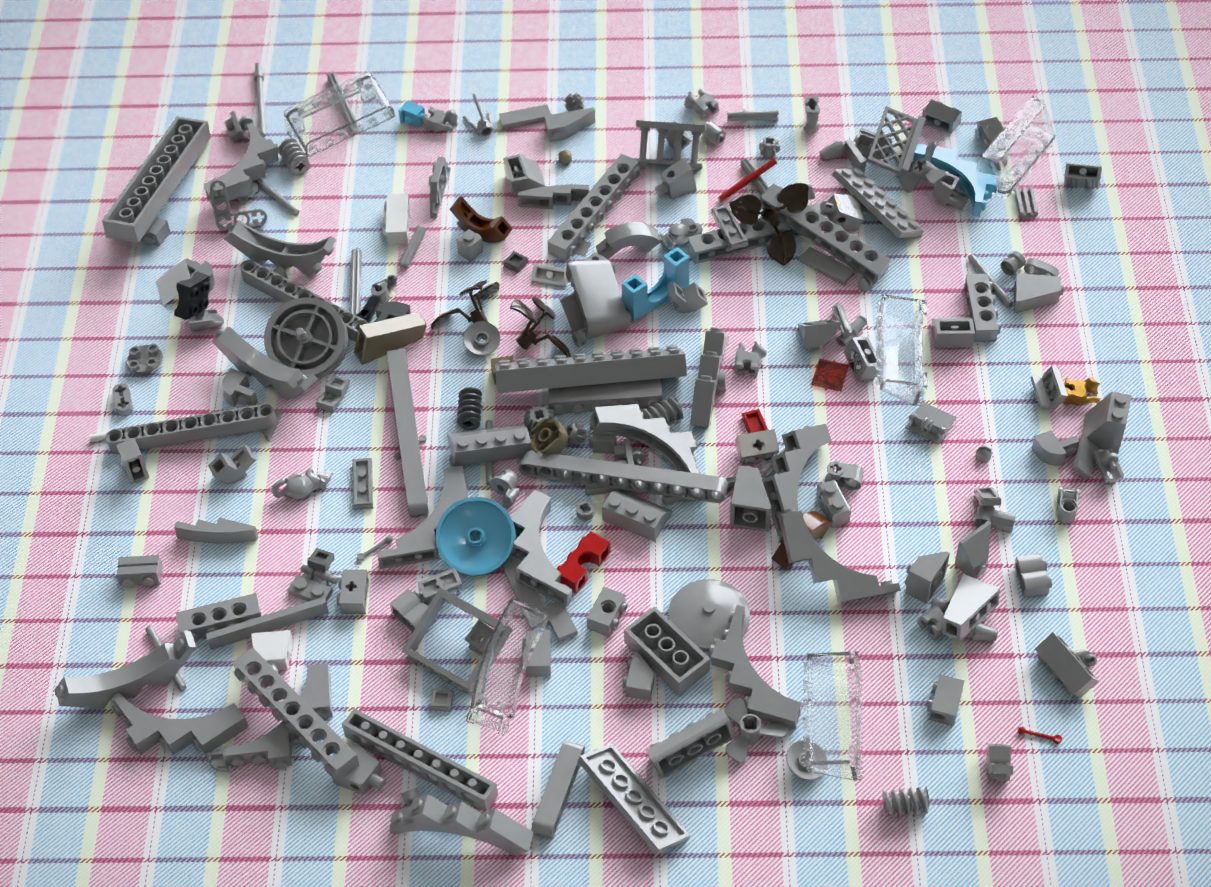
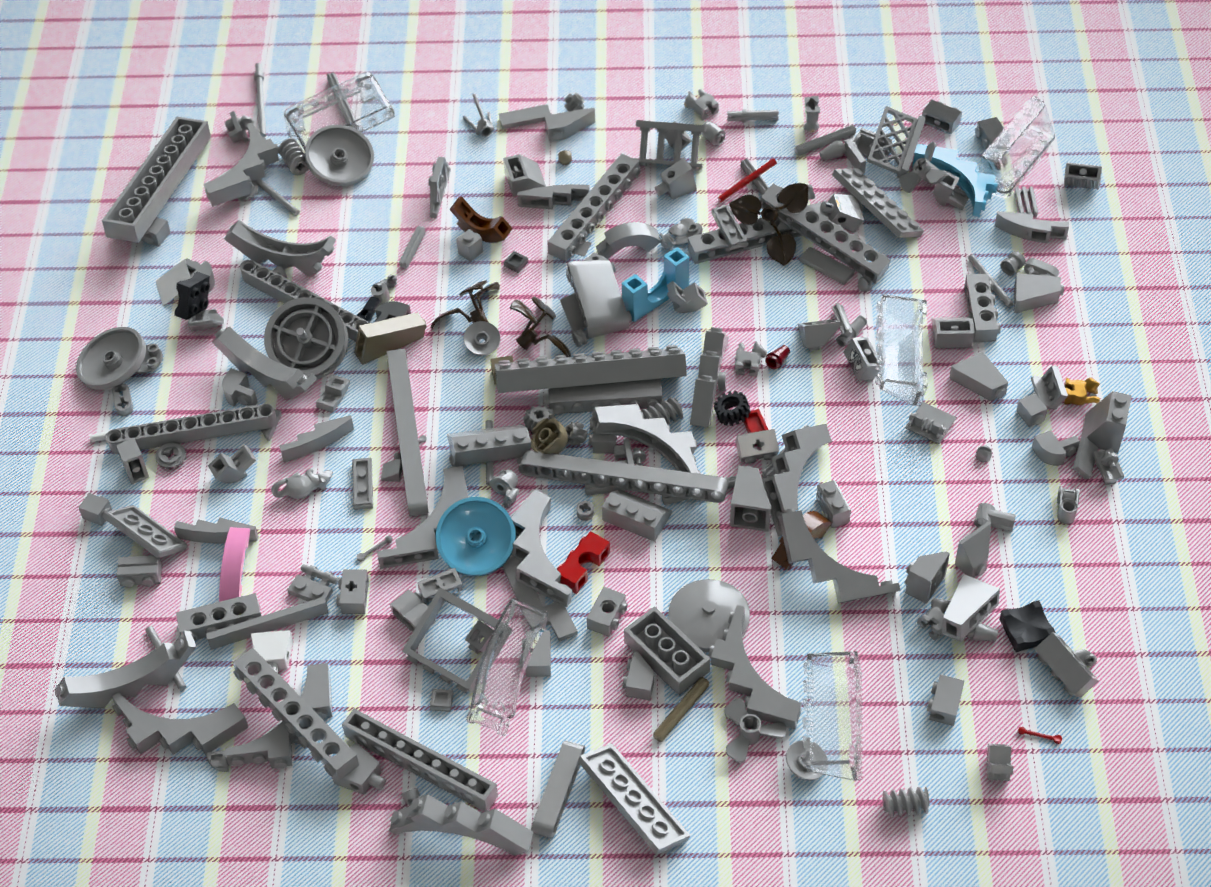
(94, 508): none -> light grey brick
(111, 358): none -> light grey dish
(145, 531): none -> light grey tile
(166, 450): none -> light grey gear
(226, 213): light grey beam -> none
(233, 563): none -> bright pink slope
(320, 559): dark grey tile -> none
(323, 435): none -> light grey slope
(339, 155): none -> light grey dish
(355, 288): light grey axle -> none
(392, 471): none -> light grey slope
(396, 218): white brick -> none
(411, 114): medium azure brick -> none
(438, 119): light grey animal -> none
(469, 408): dark grey piece -> none
(549, 275): white slope -> none
(681, 709): none -> dark tan axle
(691, 743): light grey slope -> none
(735, 415): none -> black tyre
(769, 147): light grey gear -> none
(777, 357): none -> dark red cone
(825, 140): none -> light grey axle
(830, 375): clear red piece -> none
(846, 475): light grey piece -> none
(980, 377): none -> light grey slope
(987, 496): light grey tile -> none
(1025, 227): none -> light grey slope
(1026, 626): none -> black brick
(1031, 410): none -> light grey brick
(1032, 575): light grey brick -> none

